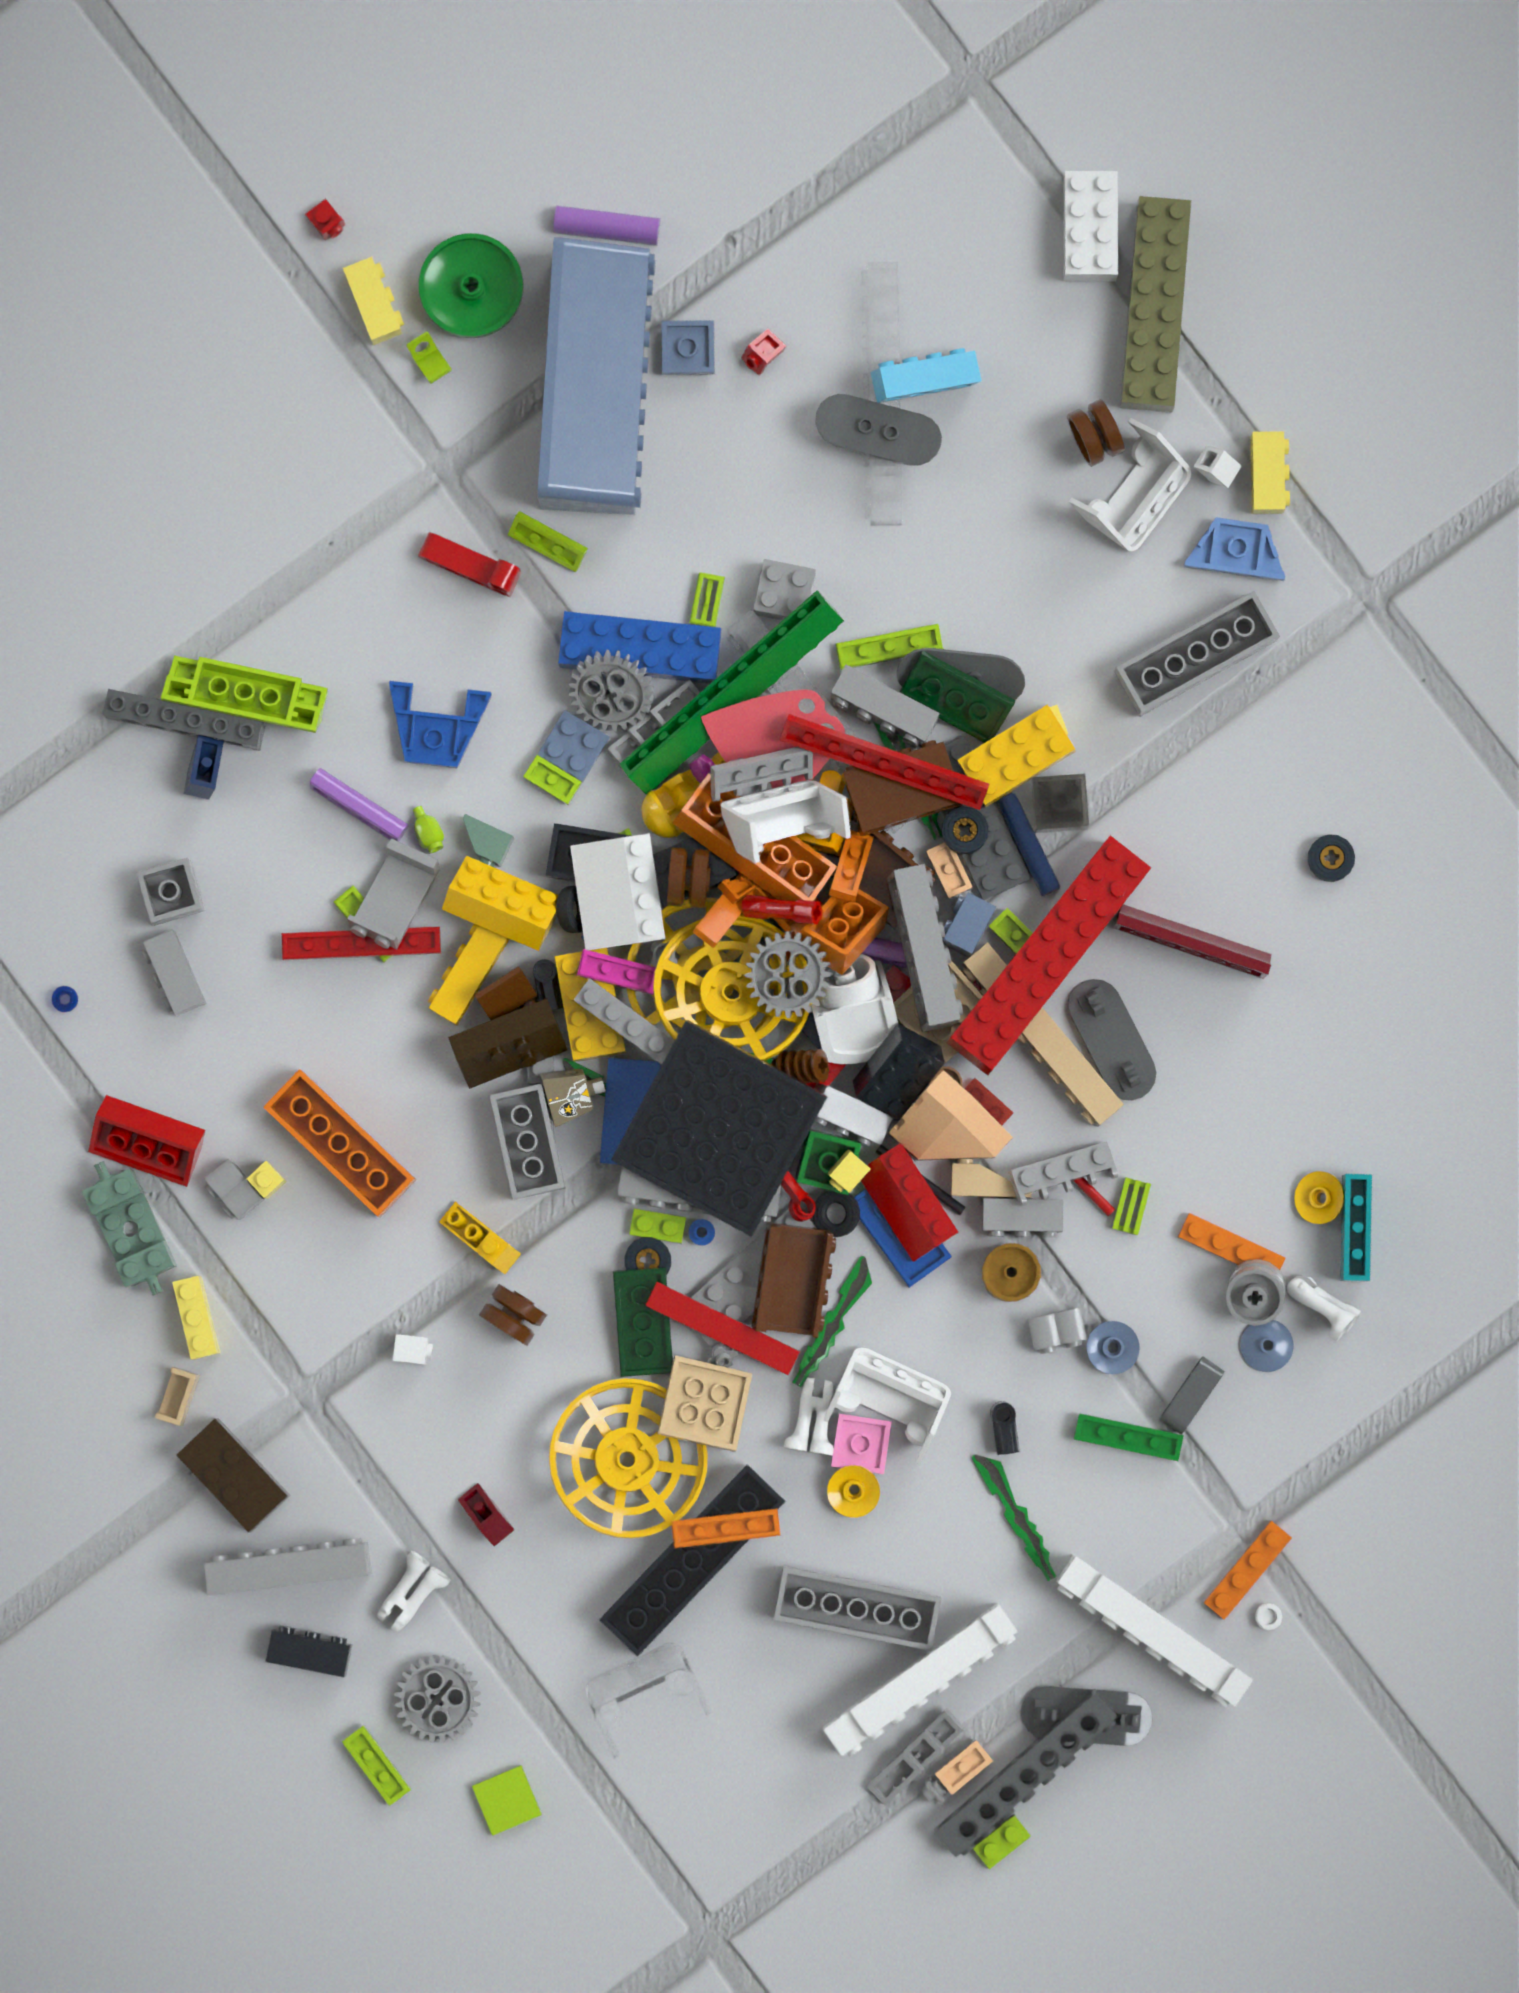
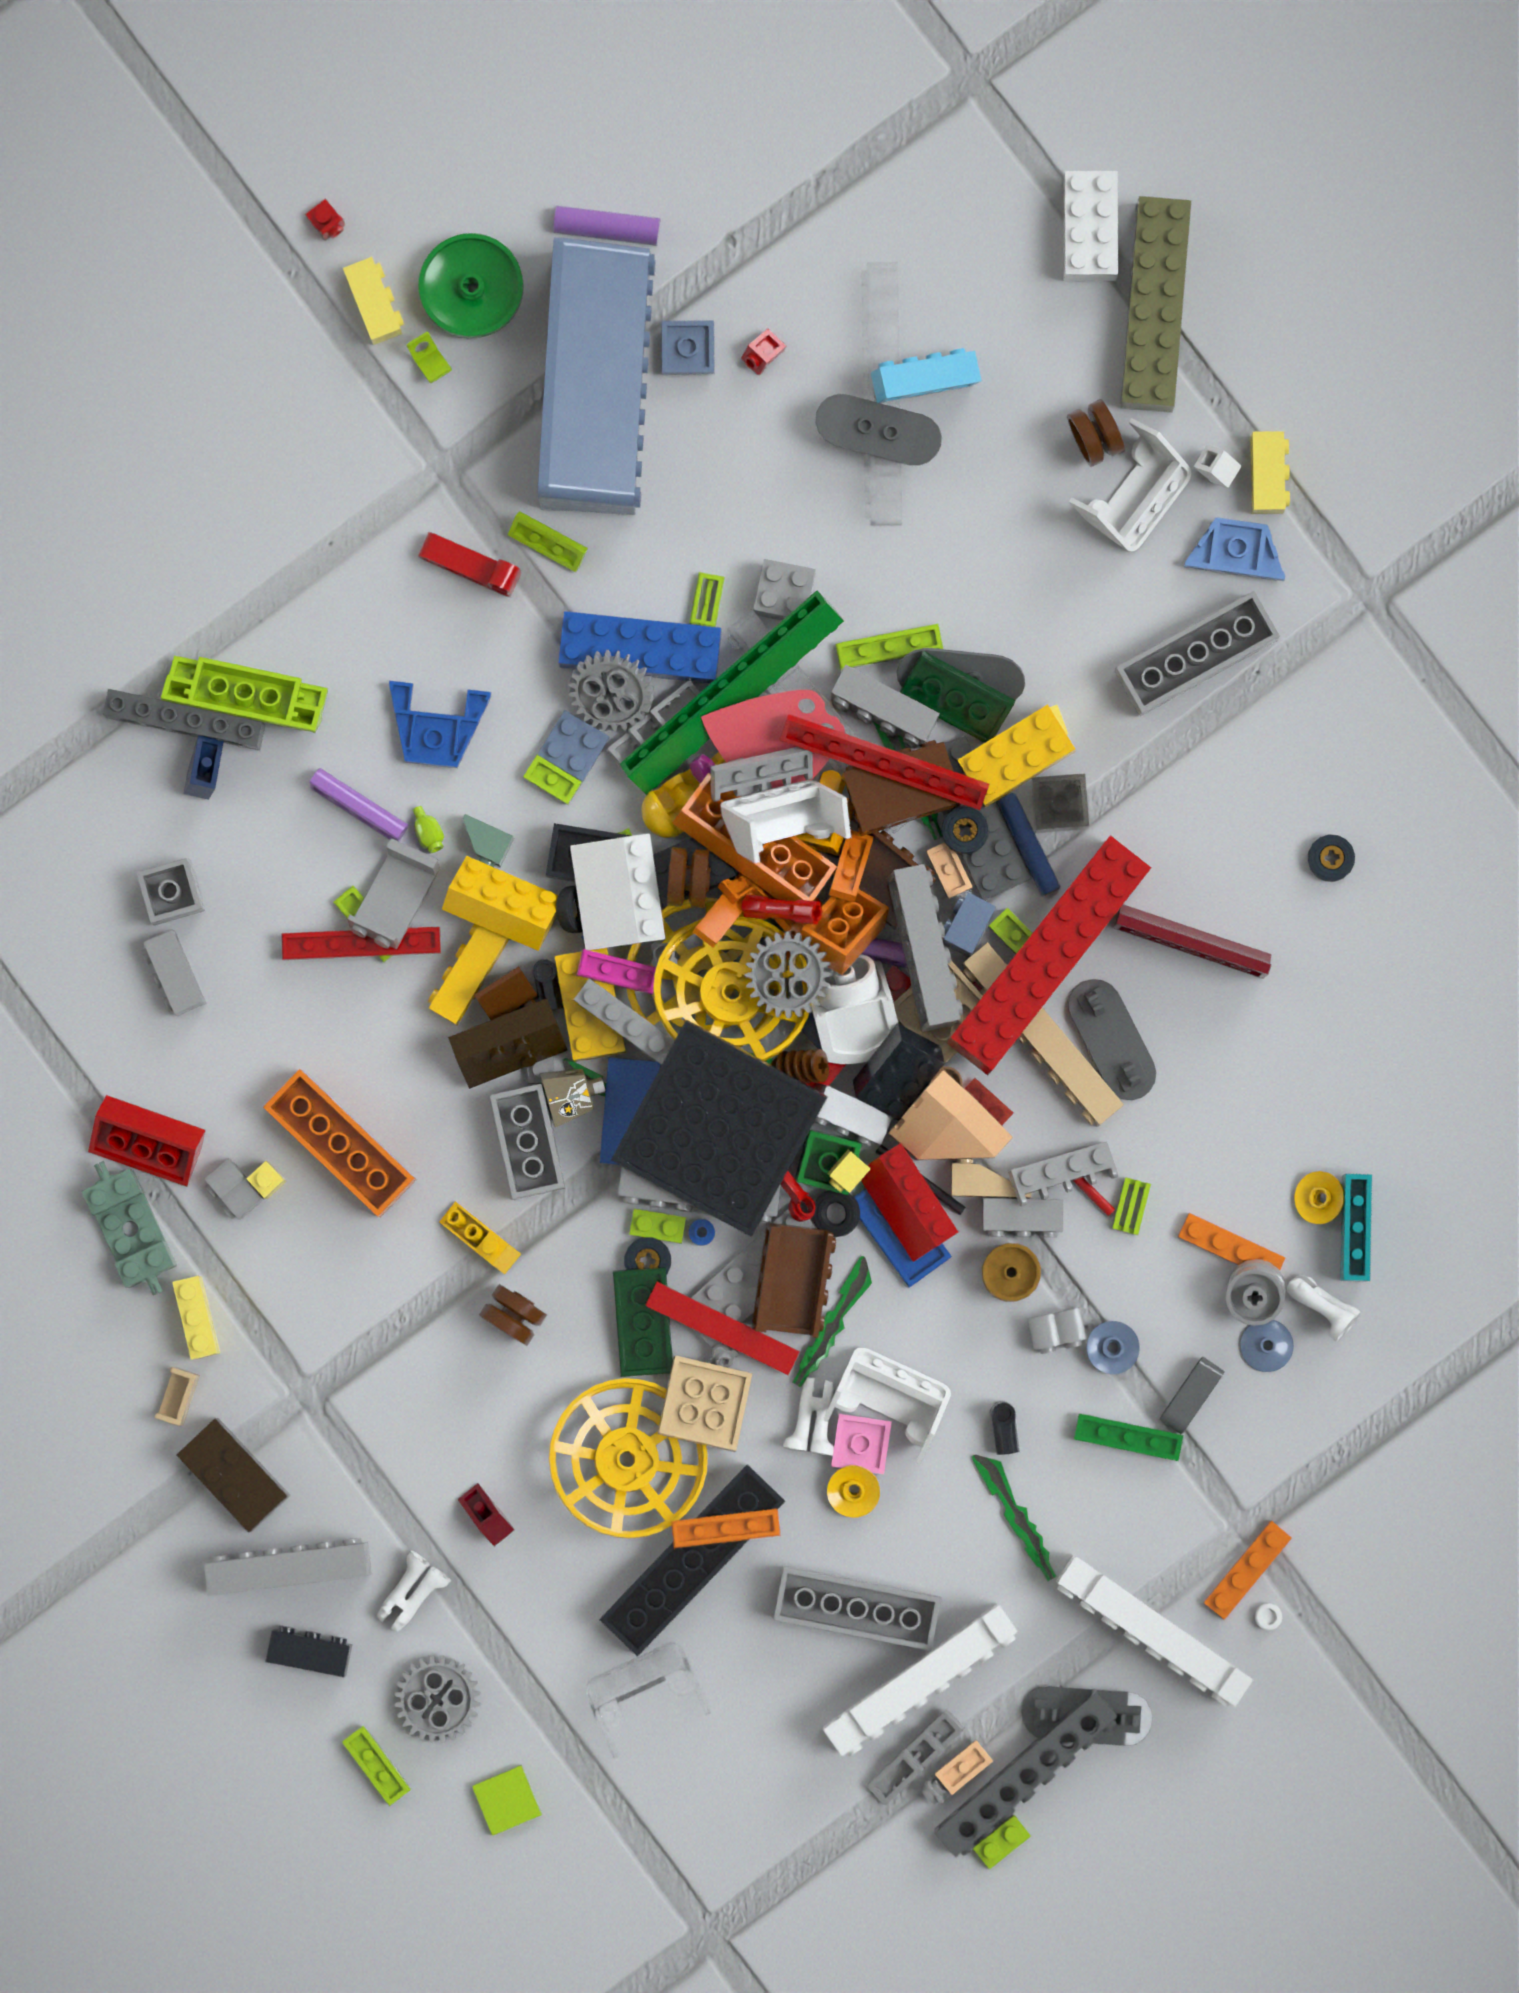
(56, 999): clear blue plate -> none
(412, 1349): white brick -> none

